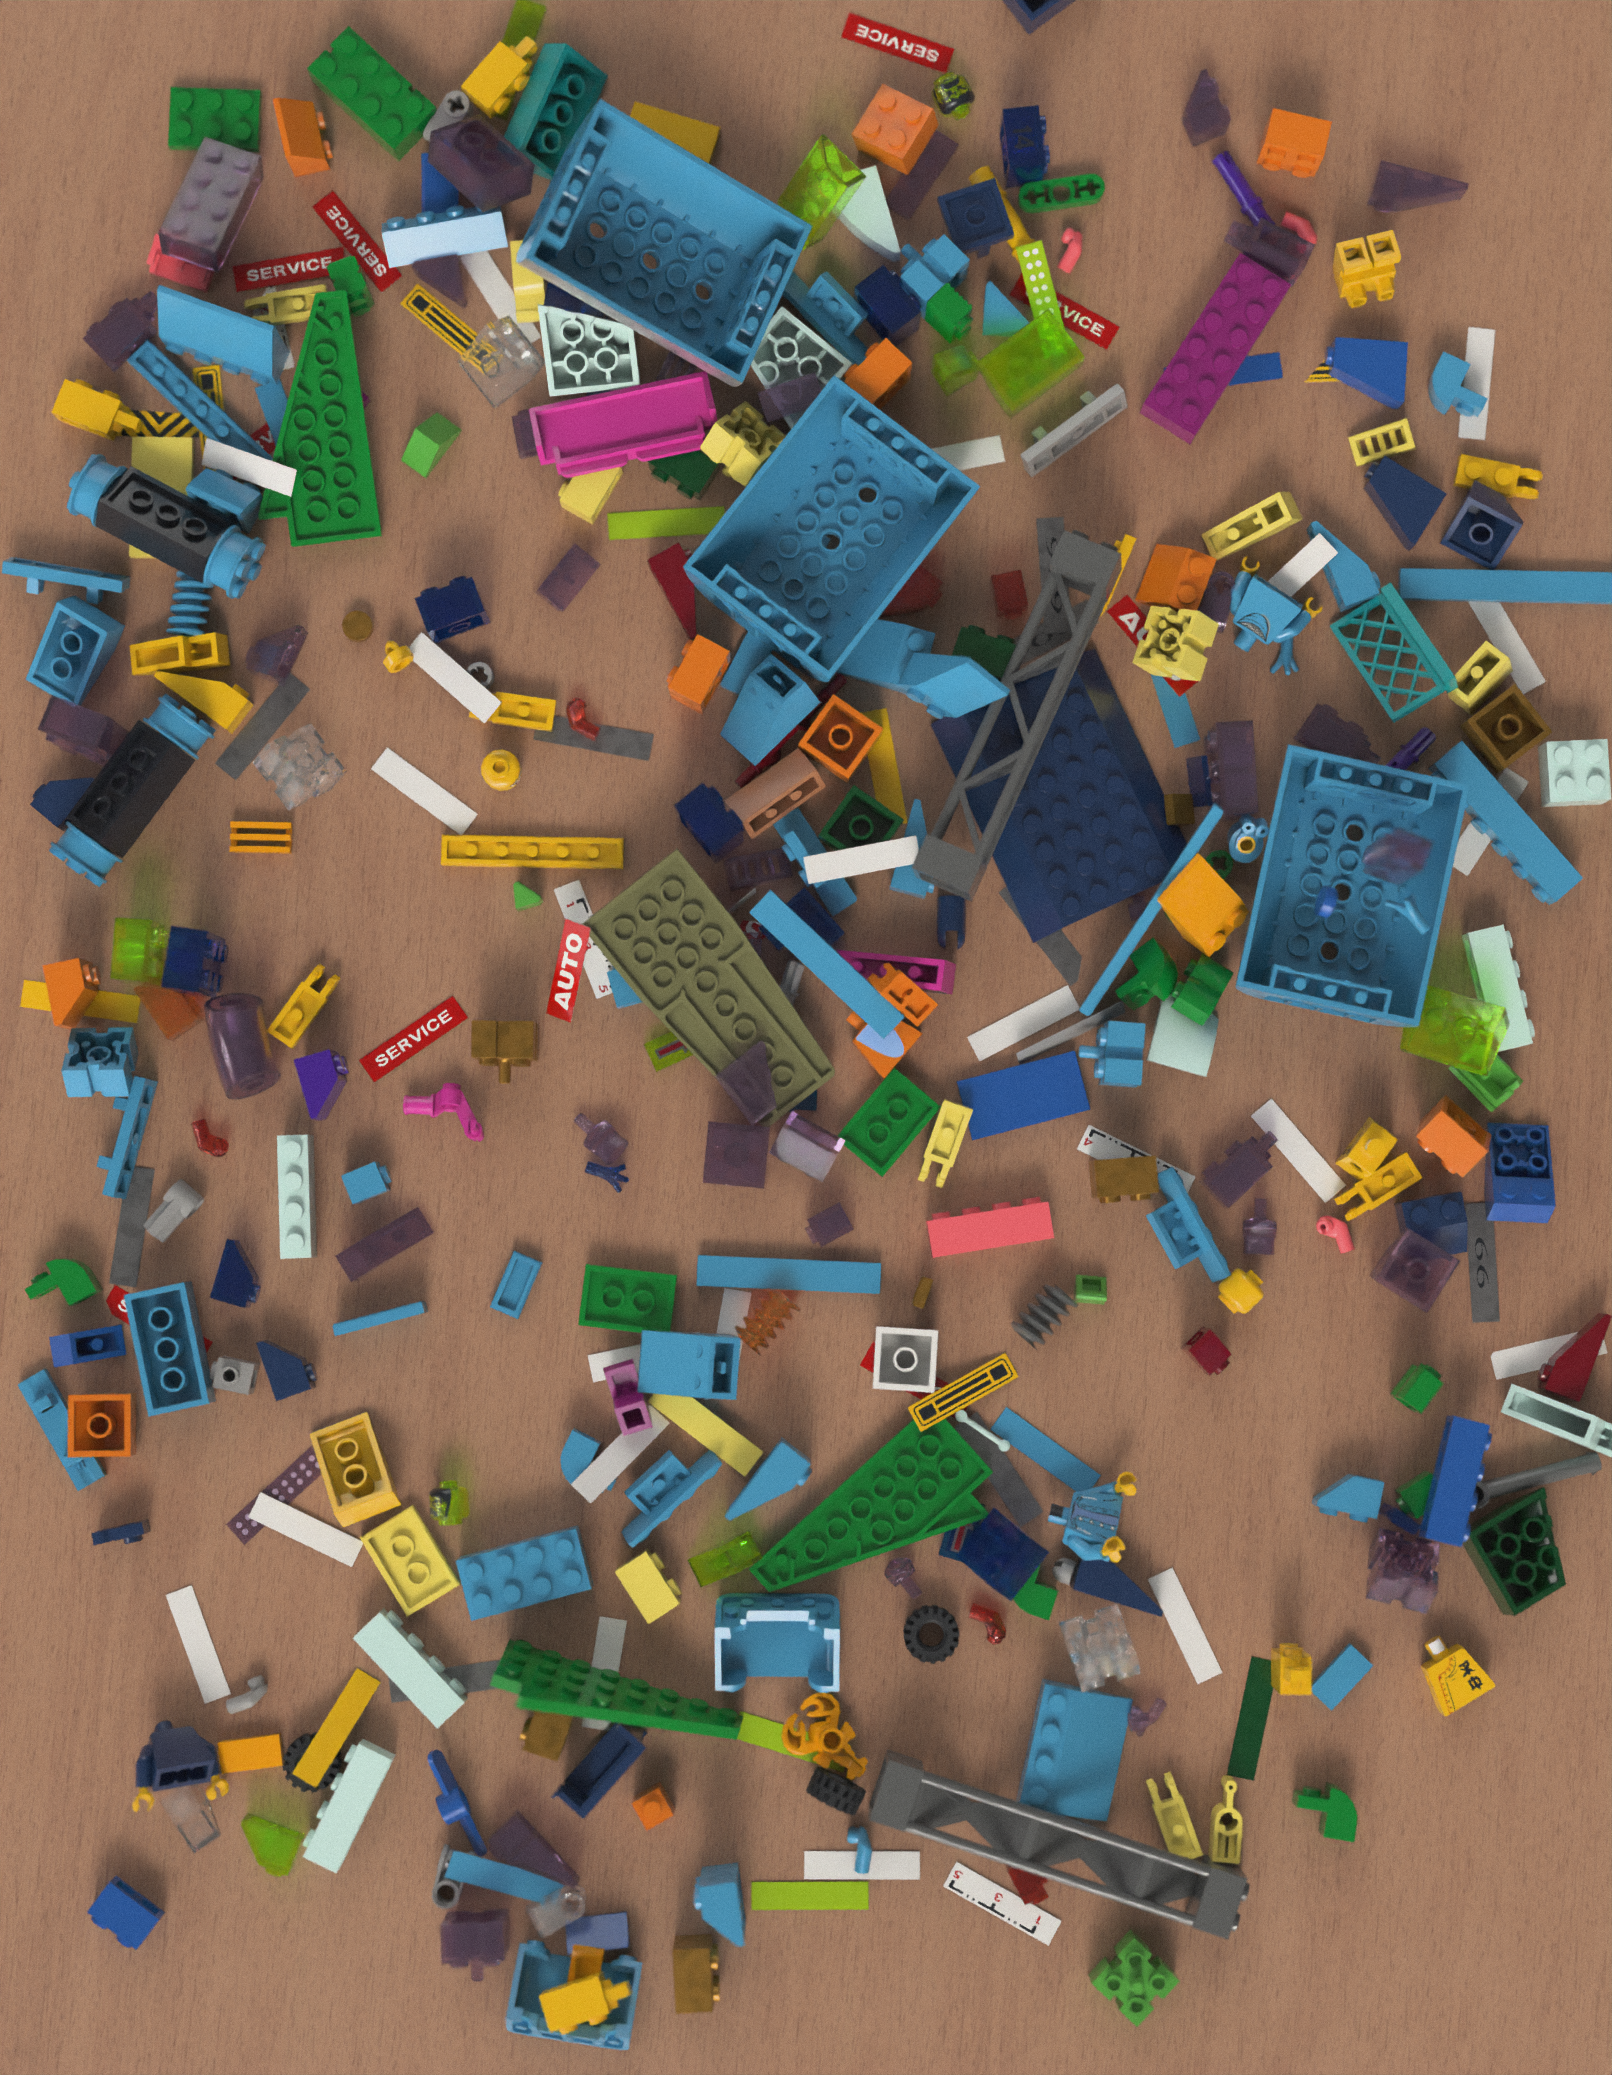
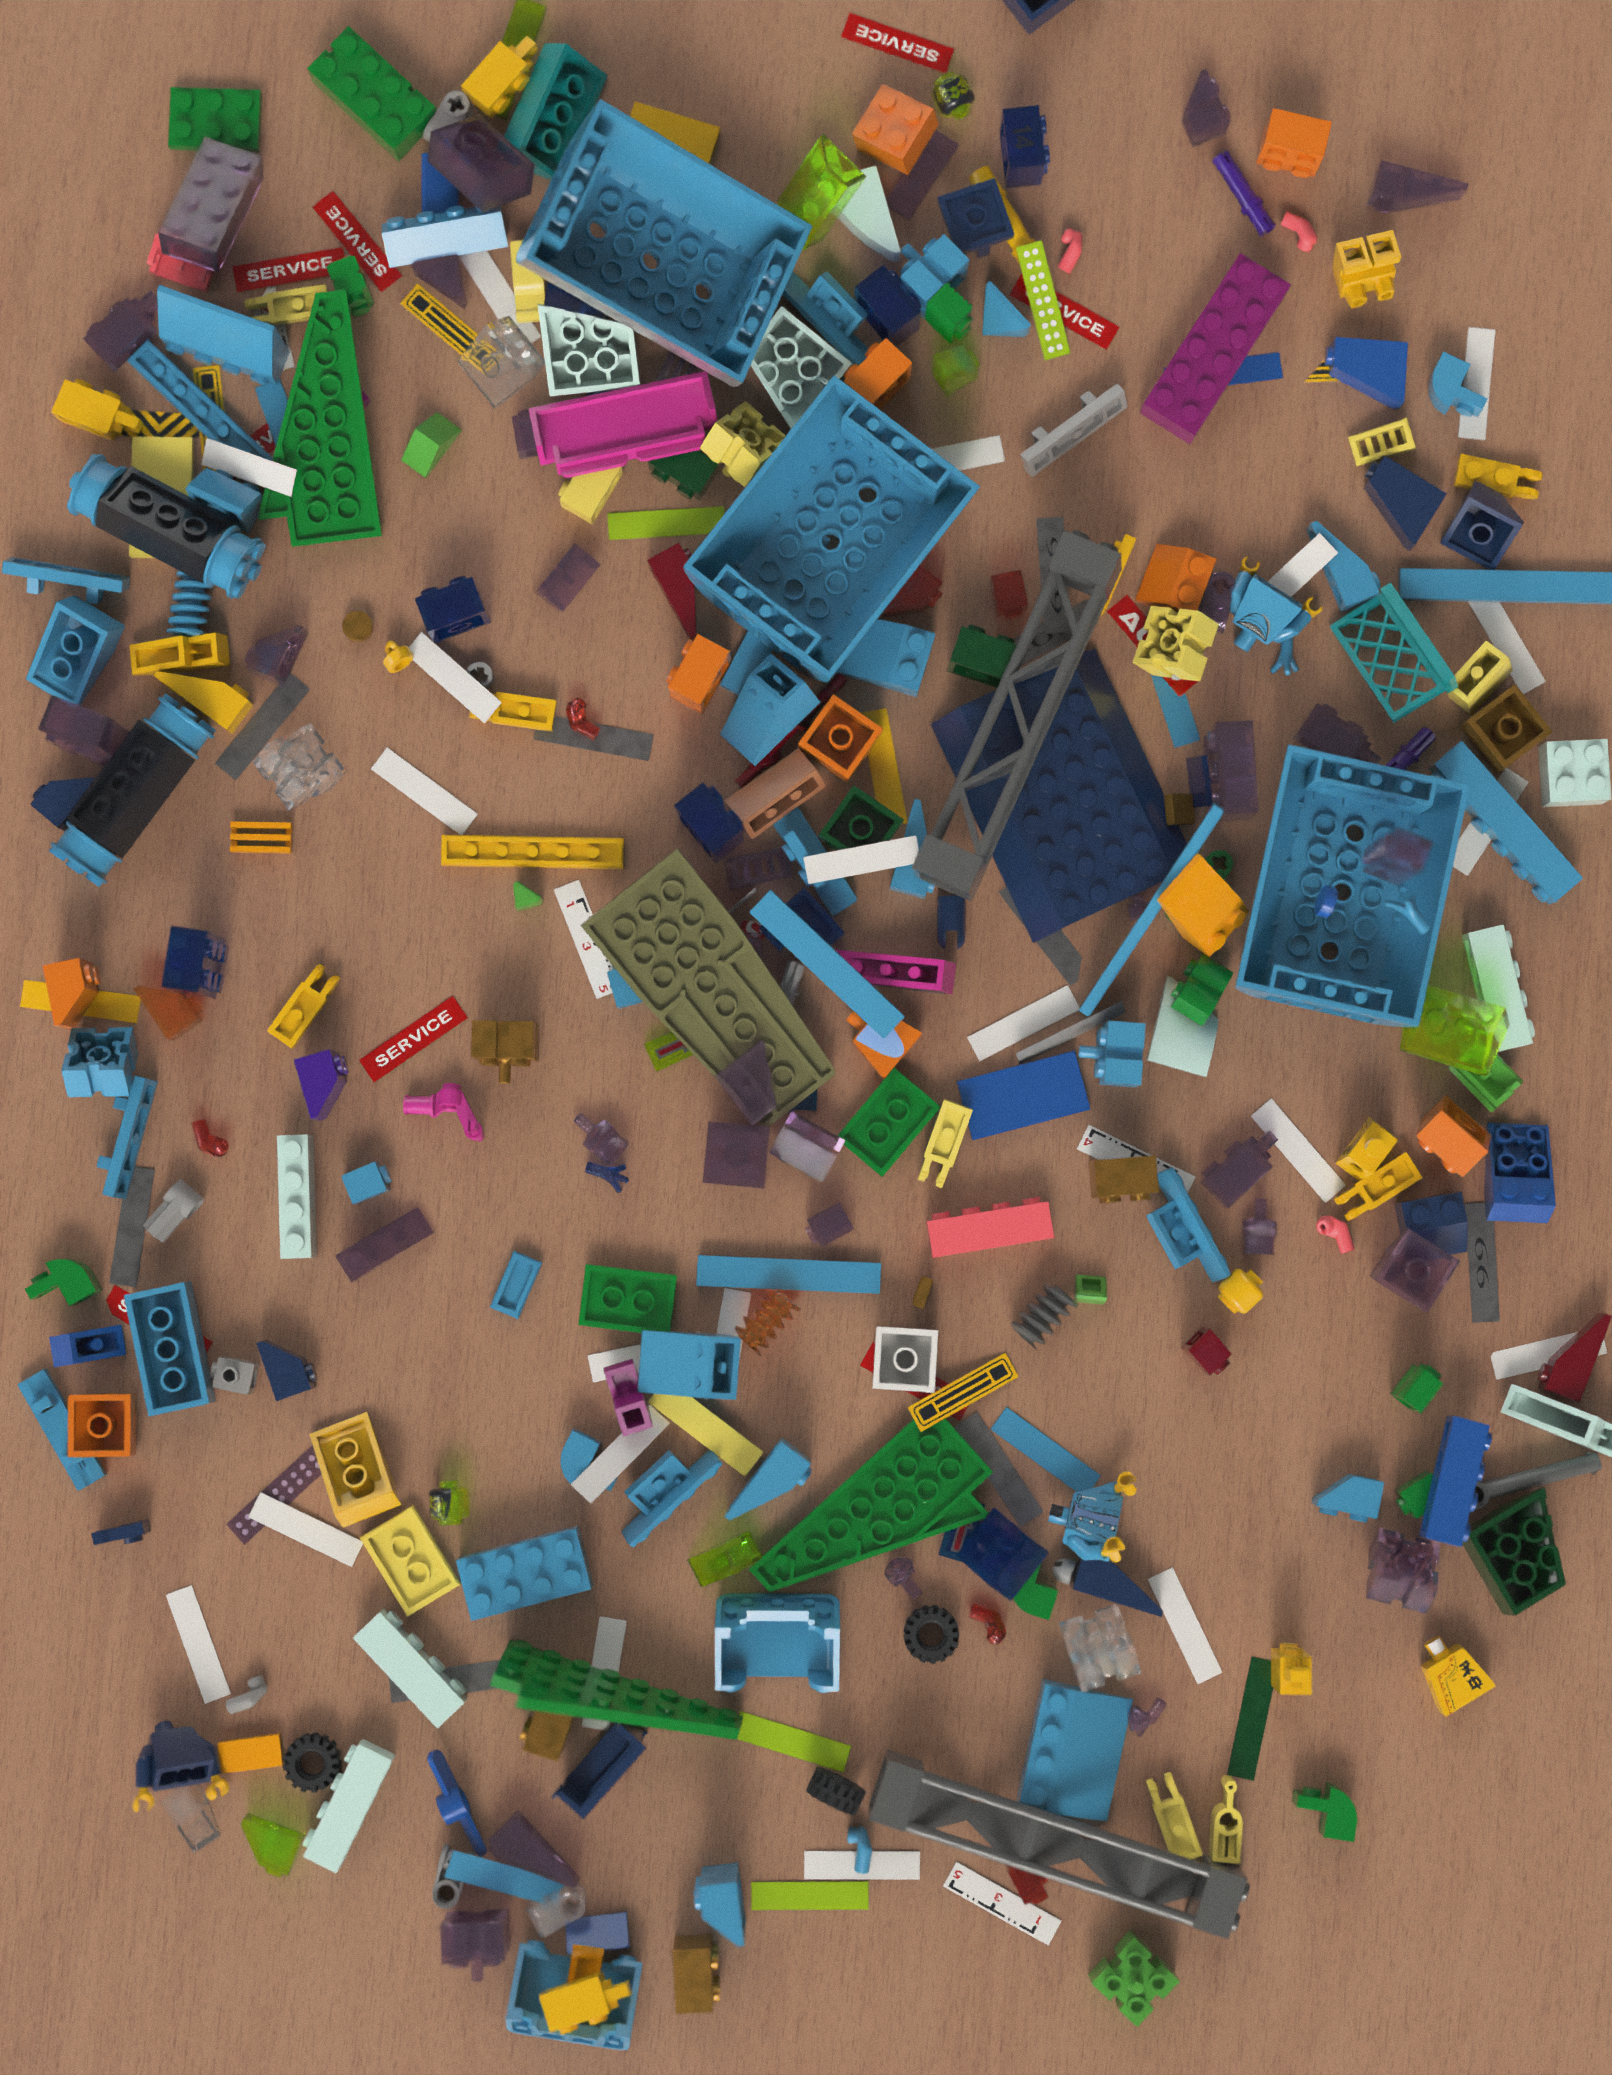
(125, 1913): blue brick -> none
(138, 951): clear neon green brick -> none
(235, 1277): clear blue slope -> none
(240, 1044): brick -> none
(302, 136): orange slope -> none
(336, 1728): yellow sticker -> none
(379, 1318): dark azure tile -> none
(501, 770): yellow head -> none
(568, 970): sticker -> none
(648, 1585): light yellow brick -> none
(653, 1806): orange brick -> none
(789, 397): clear purple tile -> none
(824, 1736): light orange animal -> none
(903, 994): orange hinge -> none
(949, 684): dark azure slope -> none
(961, 1416): light aqua hinge -> none
(1030, 363): clear neon green slope -> none
(1084, 197): green beam -> none
(1155, 977): green brick -> none
(1246, 838): dark azure piece -> none
(1252, 525): light yellow slope -> none
(1271, 248): clear purple hinge -> none
(1340, 1676): dark azure tile -> none
(1399, 1518): clear blue tile -> none

